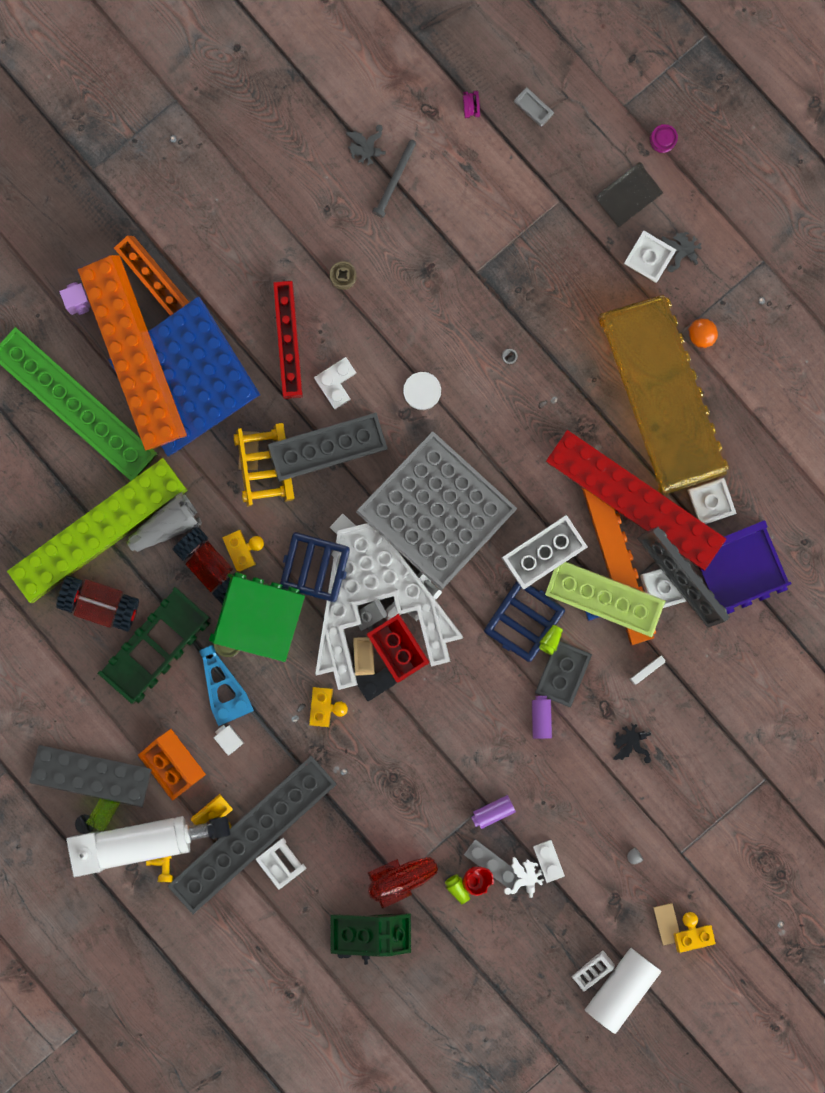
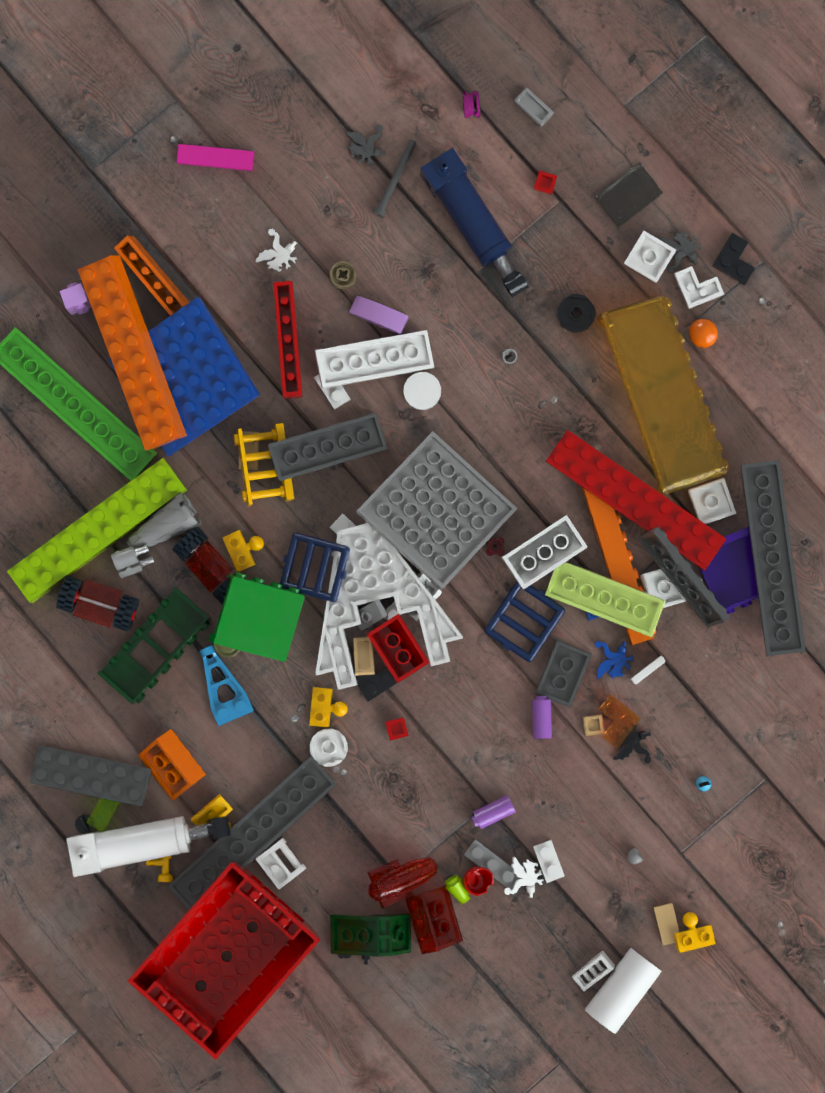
(127, 560): none -> light grey piece
(215, 157): none -> dark pink tile
(228, 739): white brick -> none
(236, 986): none -> red slope
(282, 254): none -> white piece
(328, 747): none -> white tile
(374, 359): none -> white plate
(379, 314): none -> lavender slope
(396, 729): none -> red plate
(434, 920): none -> clear red slope
(448, 181): none -> dark blue piece
(491, 550): none -> dark red plate
(545, 182): none -> red plate
(551, 640): lime cone -> none
(569, 305): none -> black plate
(593, 725): none -> tan tile
(618, 660): none -> blue piece
(623, 719): none -> clear orange plate
(663, 138): magenta wheel -> none
(696, 293): none -> white plate
(701, 779): none -> medium azure hinge
(729, 261): none -> black plate
(772, 558): none -> dark grey plate

